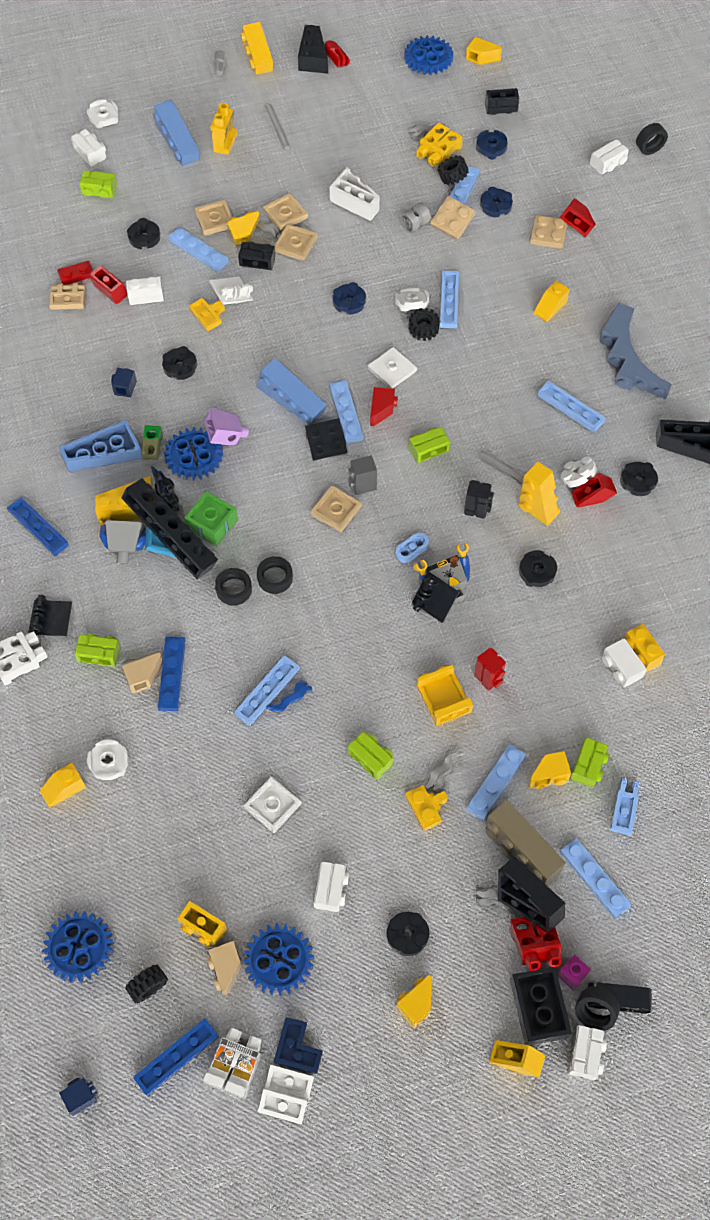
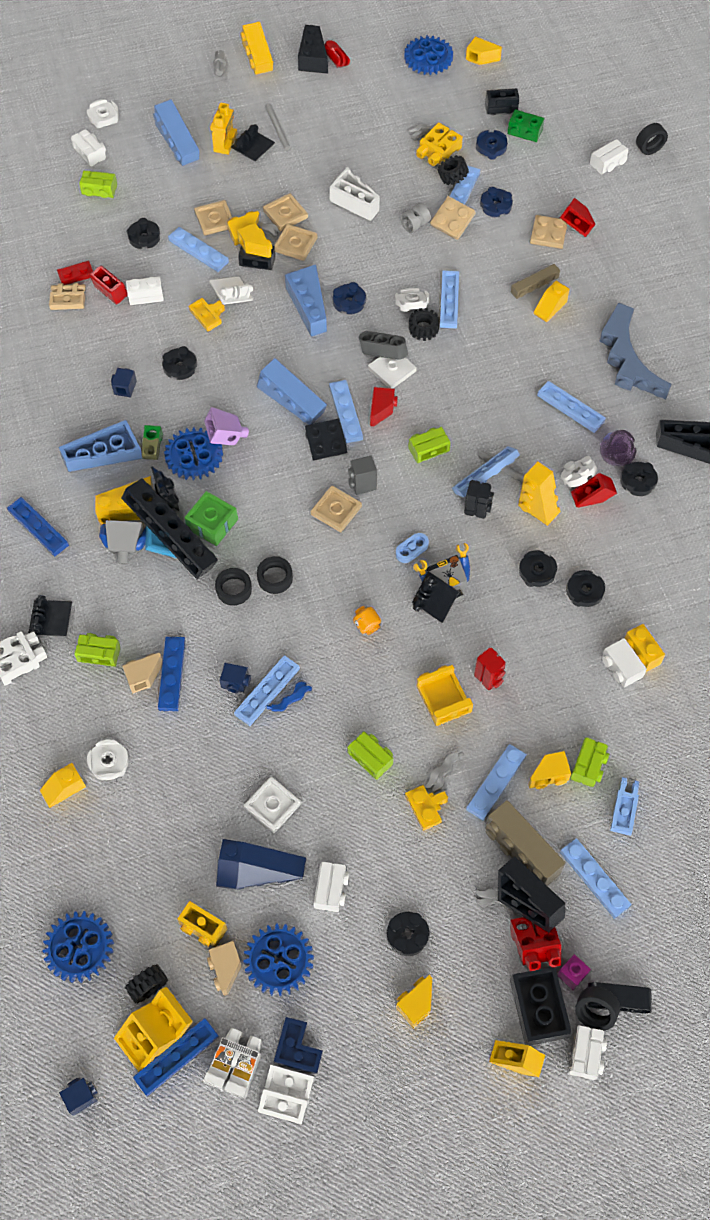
(153, 1029): none -> yellow bracket
(234, 678): none -> dark blue brick
(252, 143): none -> black hinge
(252, 865): none -> dark blue wedge
(254, 241): none -> yellow slope
(306, 295): none -> medium blue wedge
(367, 620): none -> light orange head
(383, 345): none -> dark grey beam
(487, 470): none -> light blue plate
(526, 125): none -> green brick
(535, 281): none -> dark tan piece
(583, 598): none -> black plate
(618, 448): none -> clear purple cylinder

